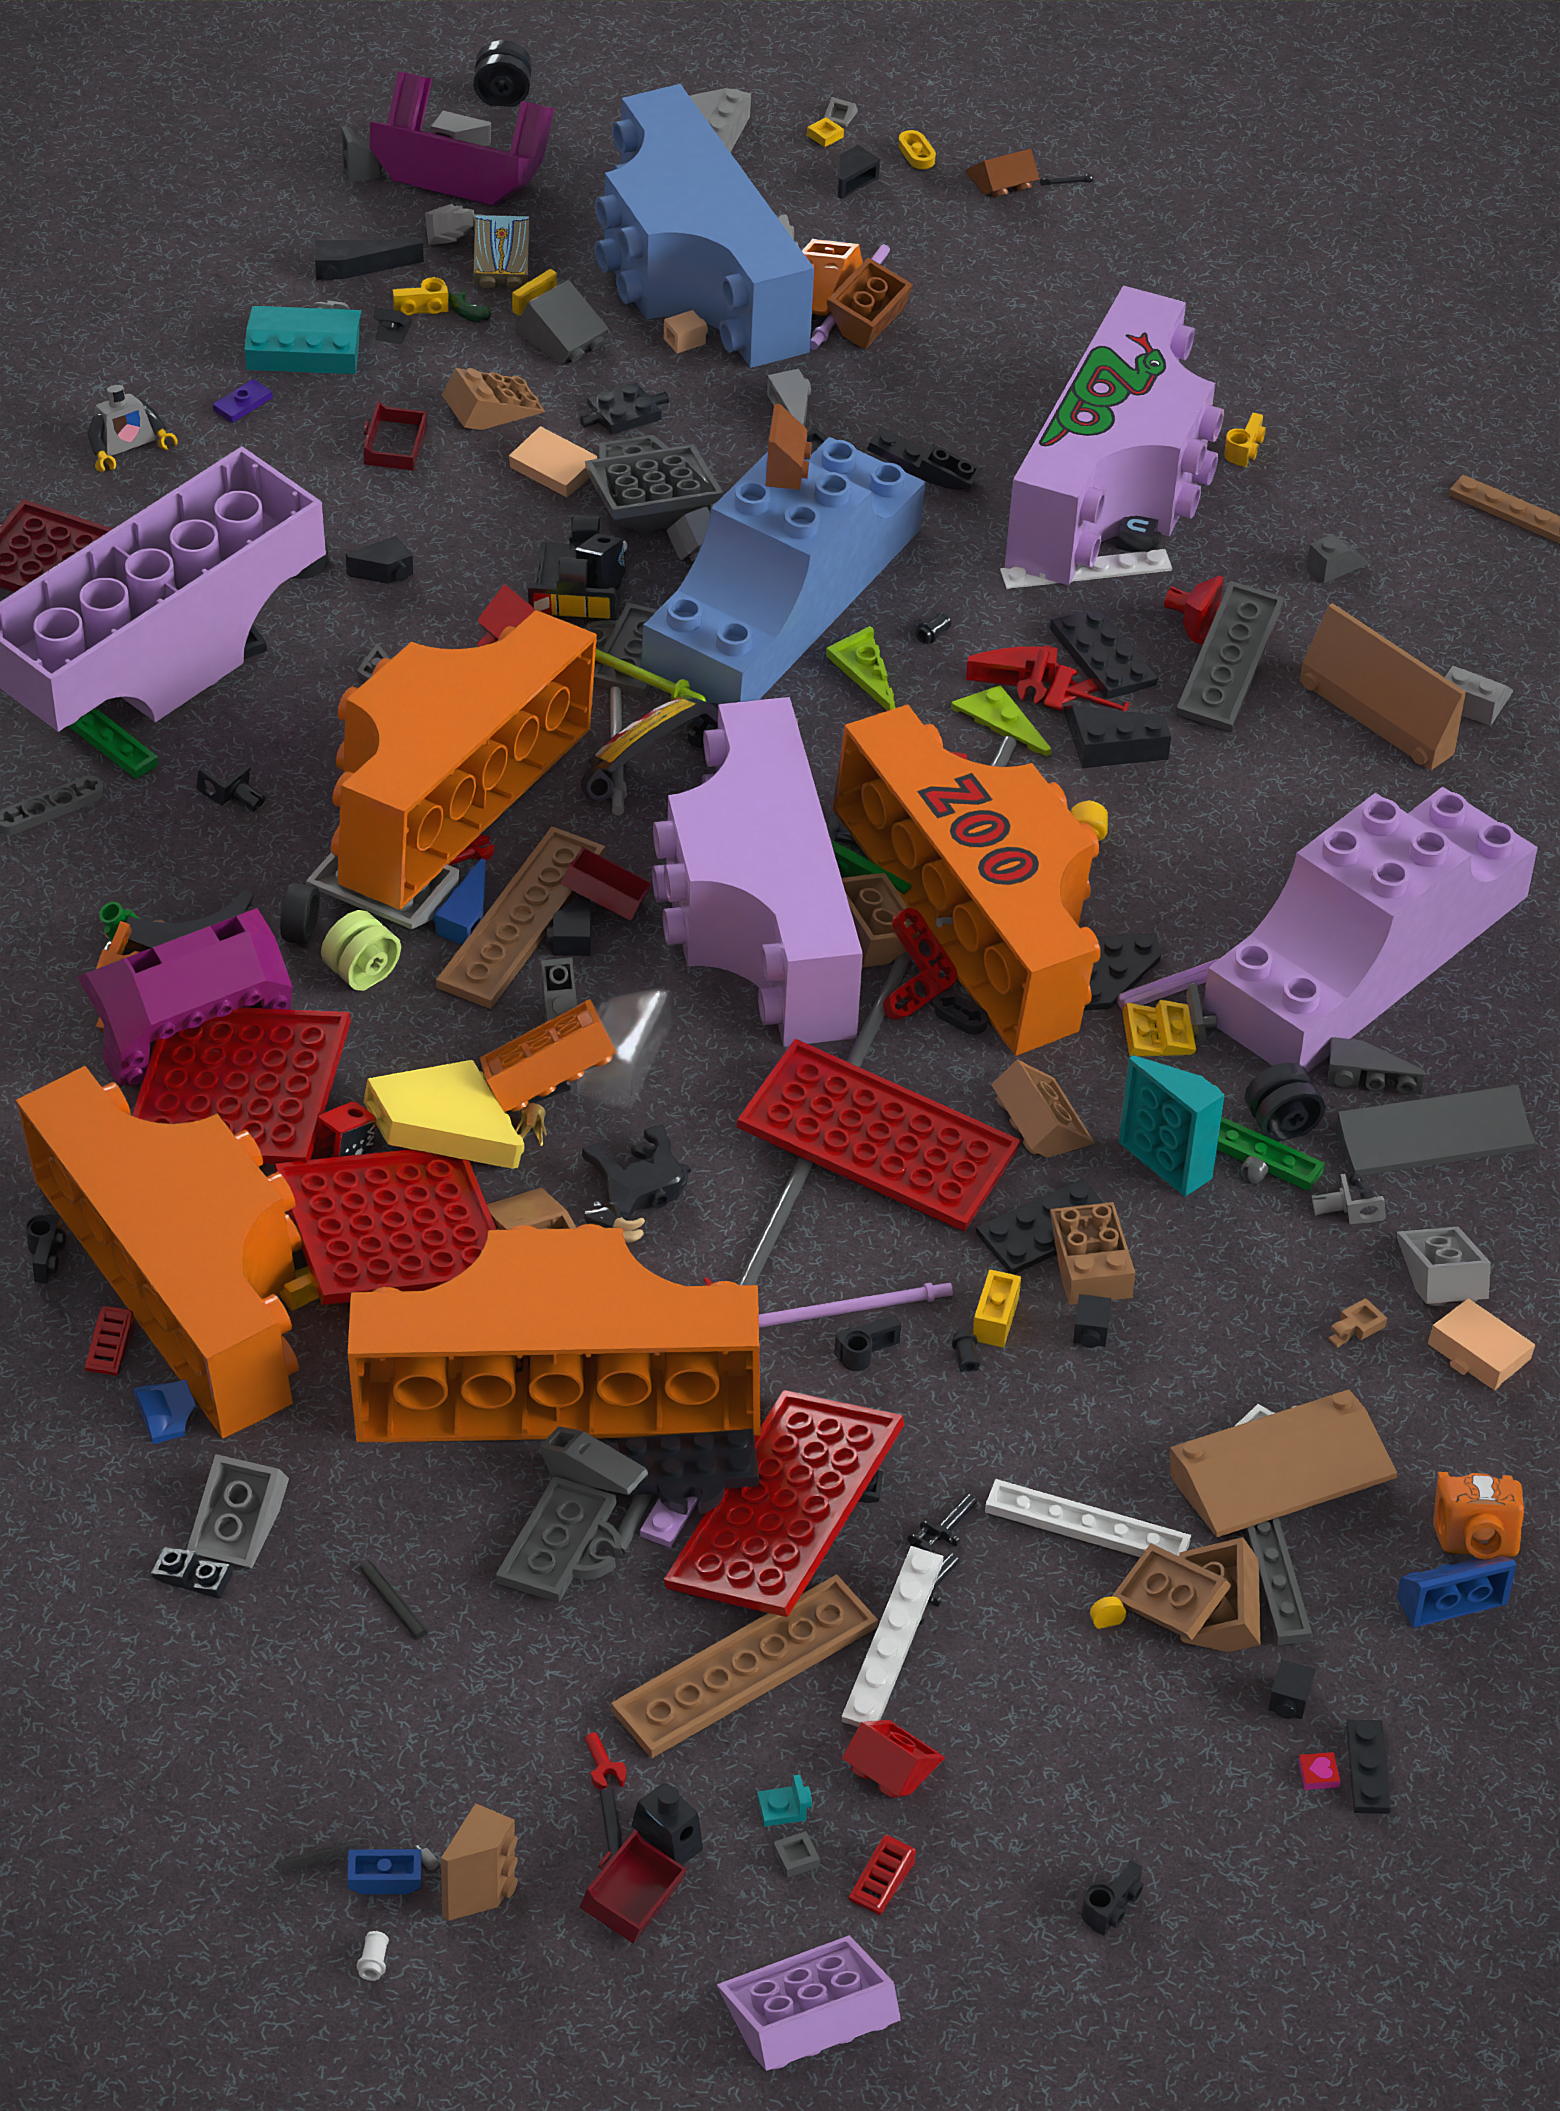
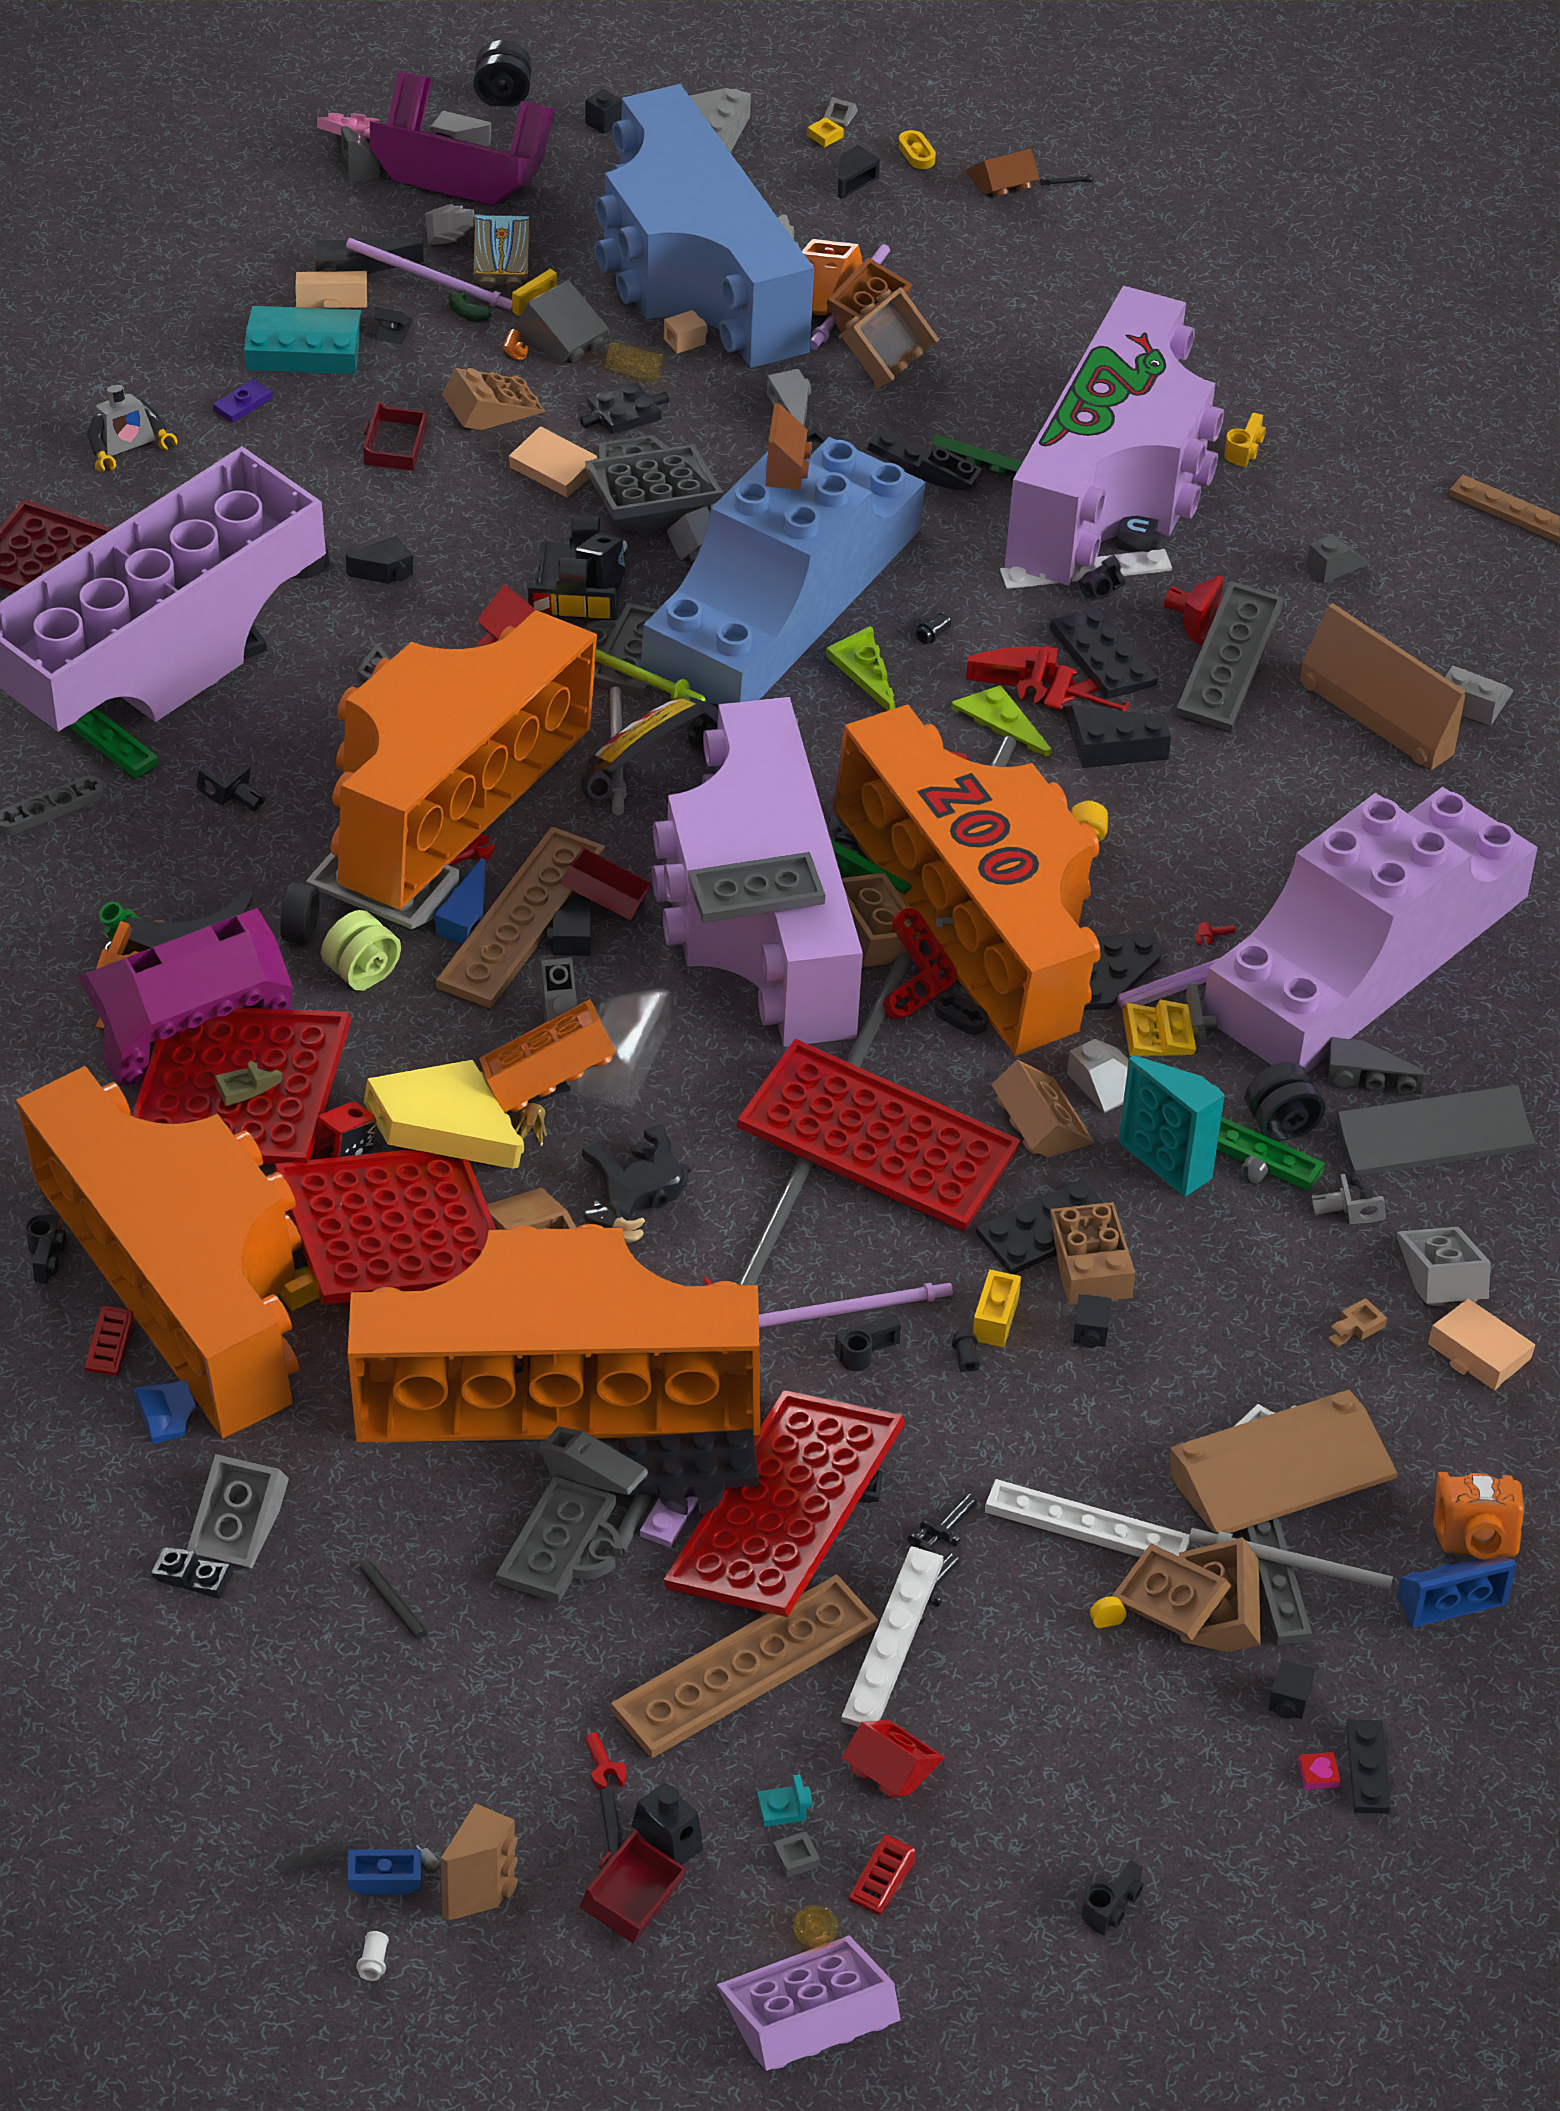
(245, 1083): none -> olive slope
(331, 289): none -> light nougat container
(356, 122): none -> bright pink plate
(429, 298): yellow plate -> none
(495, 299): none -> lavender bar
(513, 346): none -> orange arm
(603, 110): none -> black brick
(634, 361): none -> clear yellow plate
(756, 887): none -> dark grey plate
(818, 1917): none -> clear yellow plate
(888, 336): none -> medium nougat window
(976, 455): none -> green plate
(1099, 1072): none -> light grey slope
(1102, 579): none -> black plate
(1208, 933): none -> red hand
(1298, 1560): none -> light grey bar

